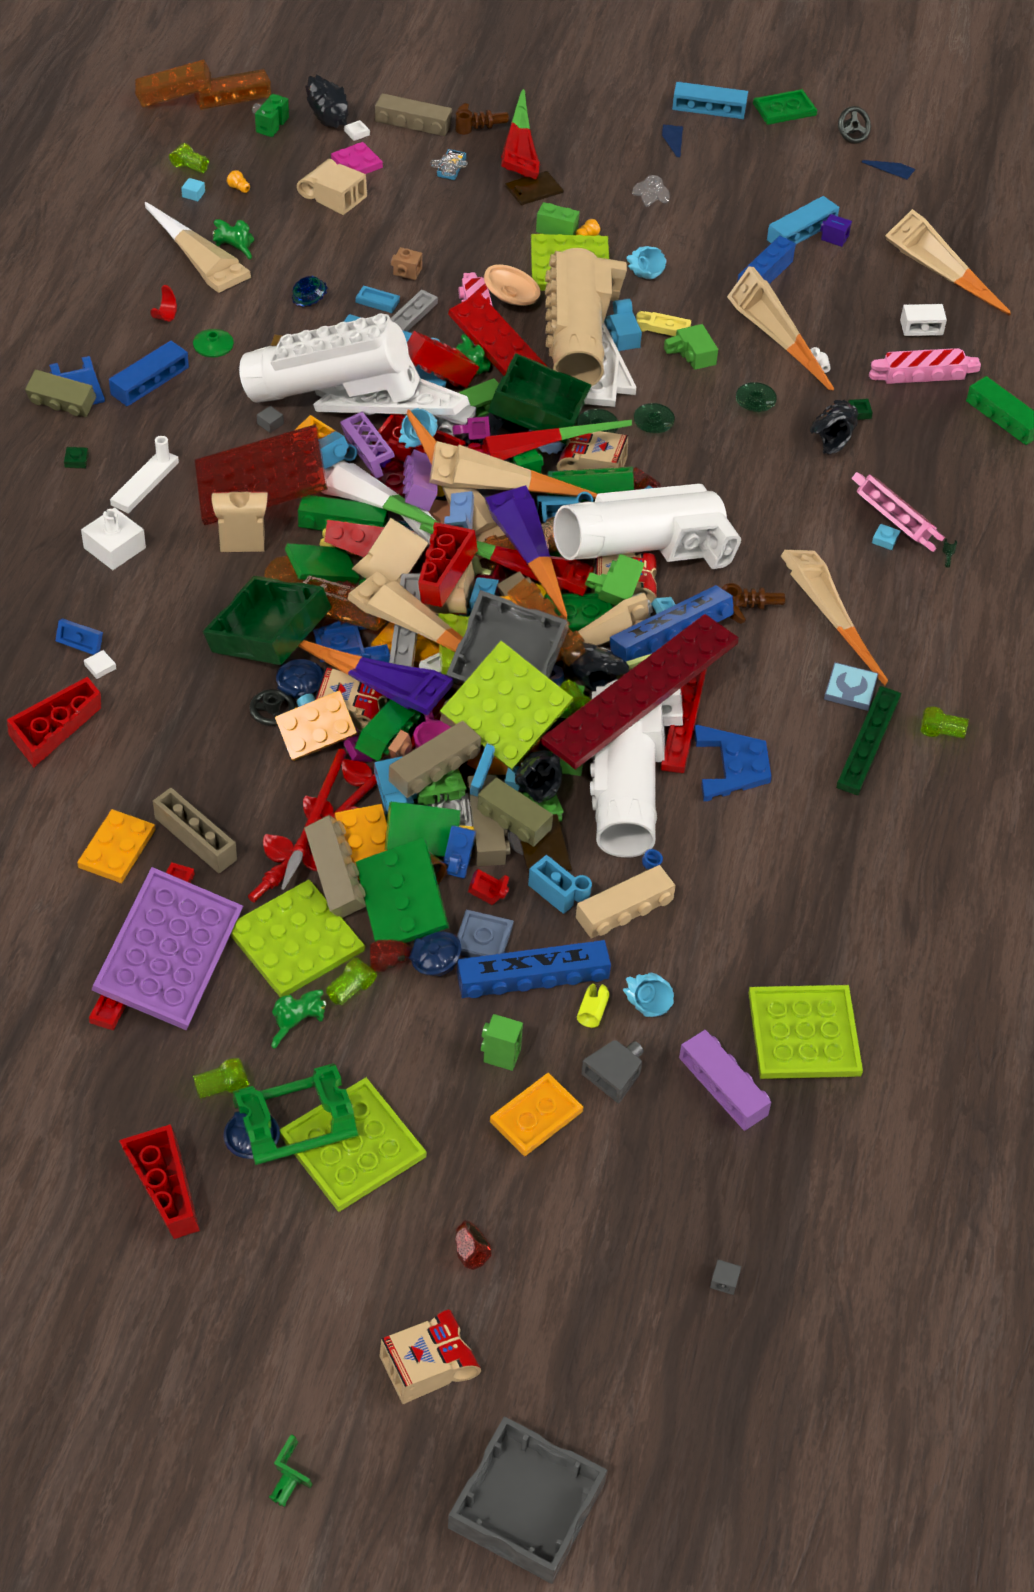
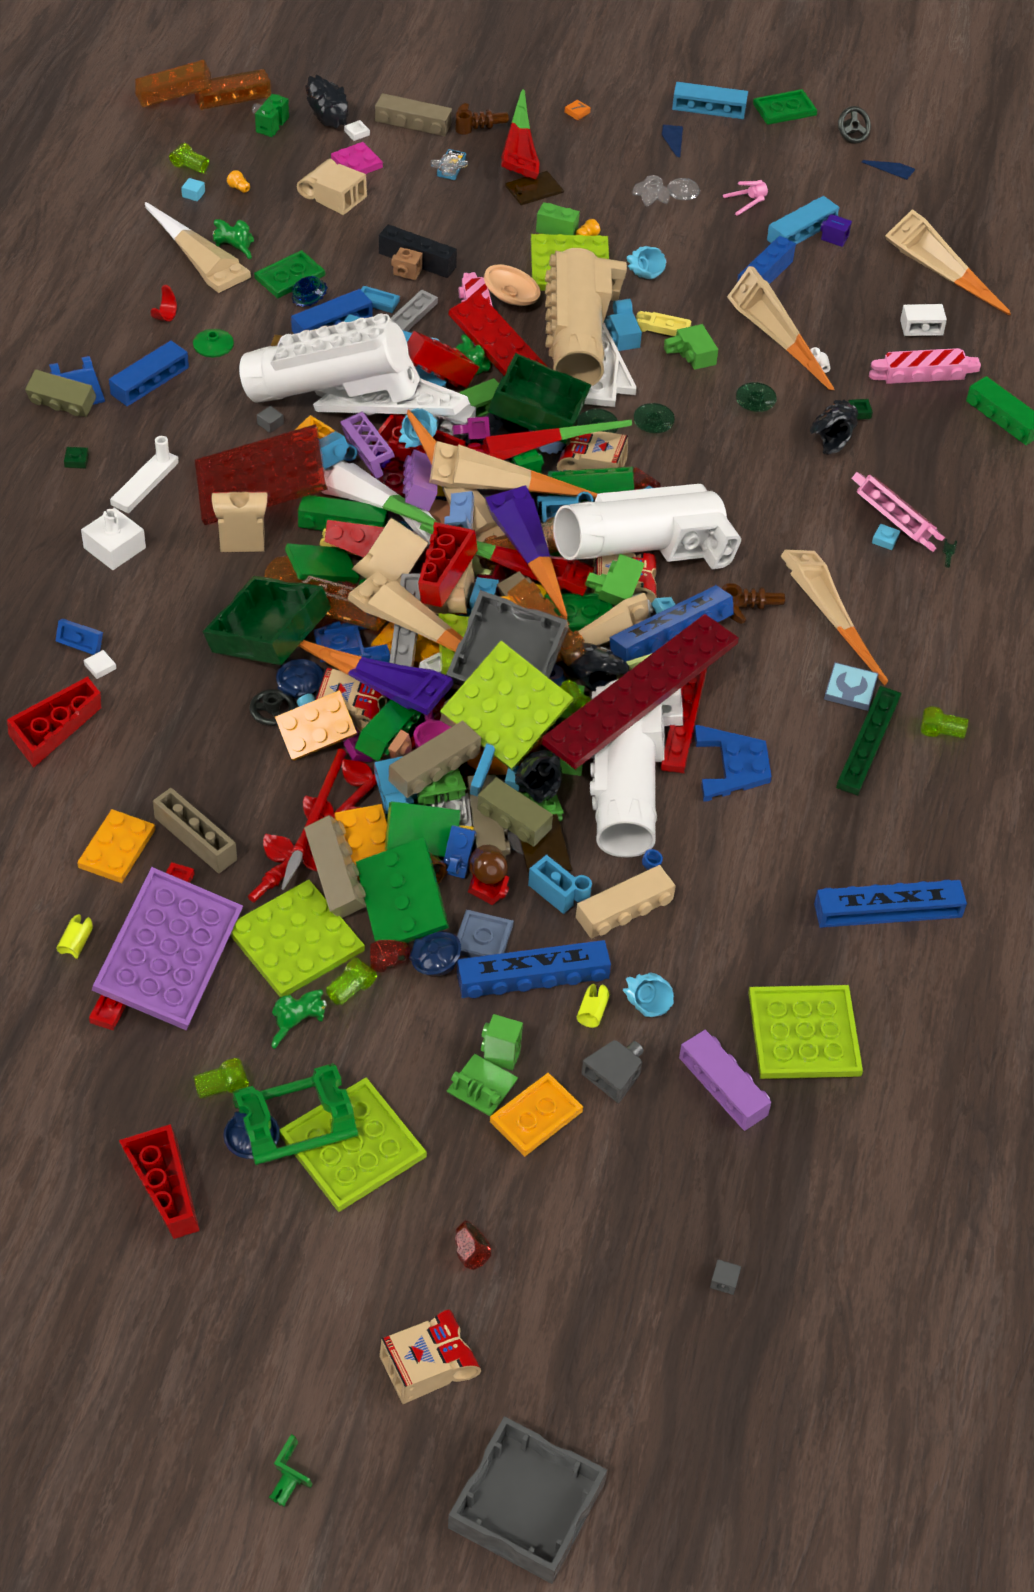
(75, 936): none -> neon yellow piece
(284, 274): none -> green tile
(333, 312): none -> blue brick
(436, 257): none -> black brick
(482, 1084): none -> bright green hinge
(488, 864): none -> reddish brown helmet
(577, 109): none -> orange tile
(683, 189): none -> clear piece
(757, 190): none -> bright pink plant
(890, 903): none -> blue brick

